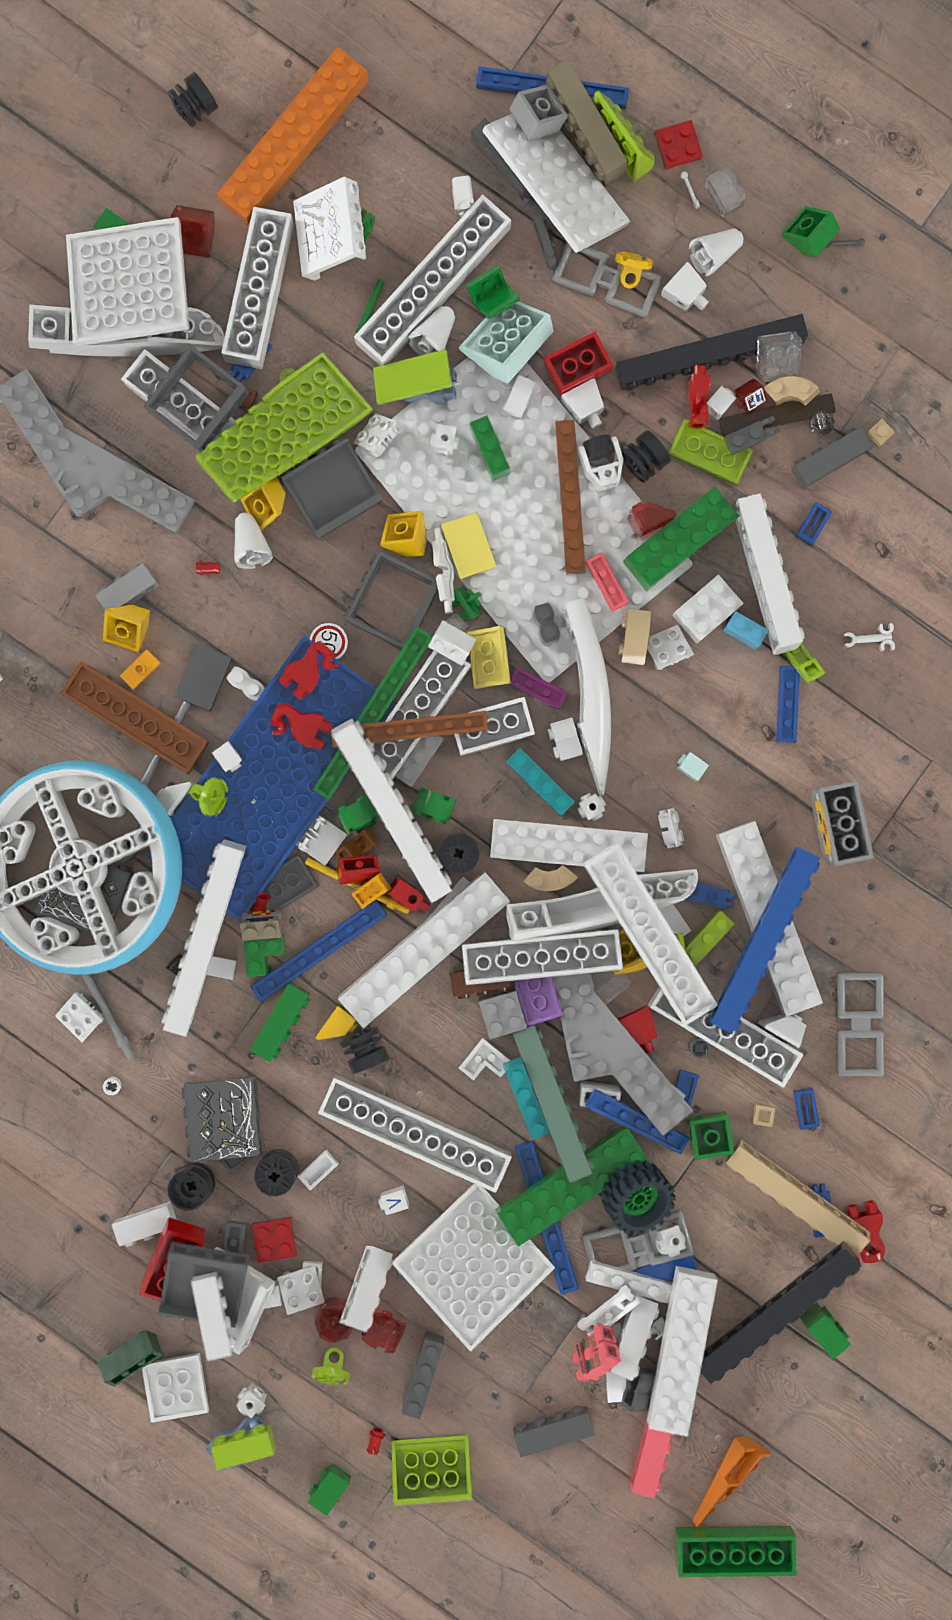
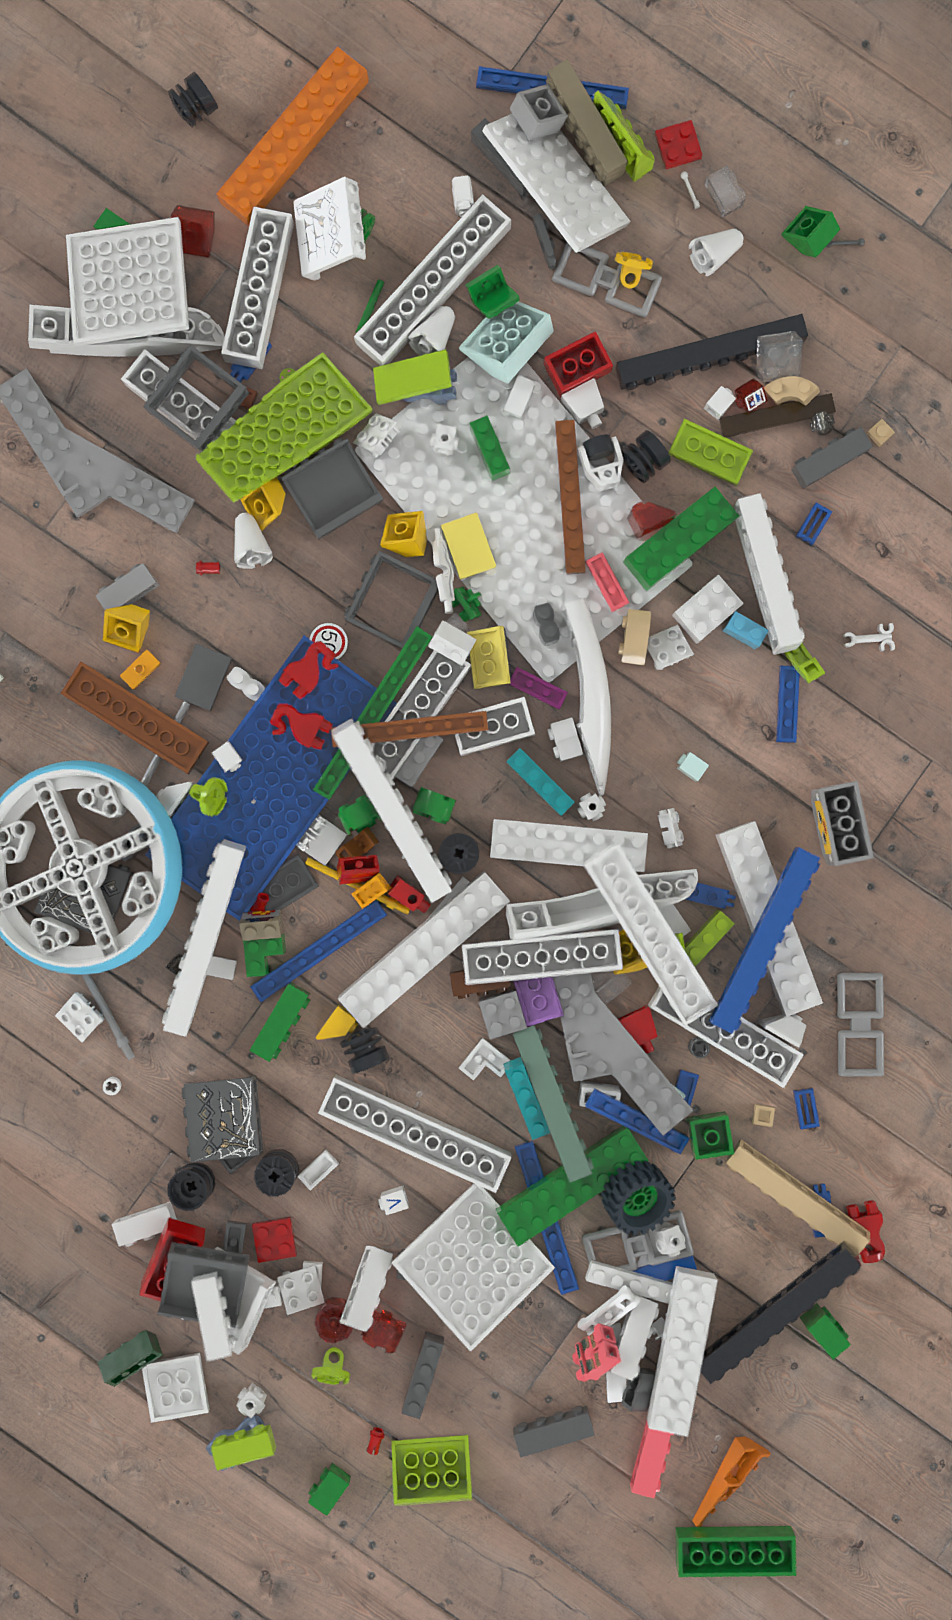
(550, 880): tan brick -> none
(686, 289): white torso -> none
(697, 394): red hips -> none
(750, 436): dark grey hinge -> none

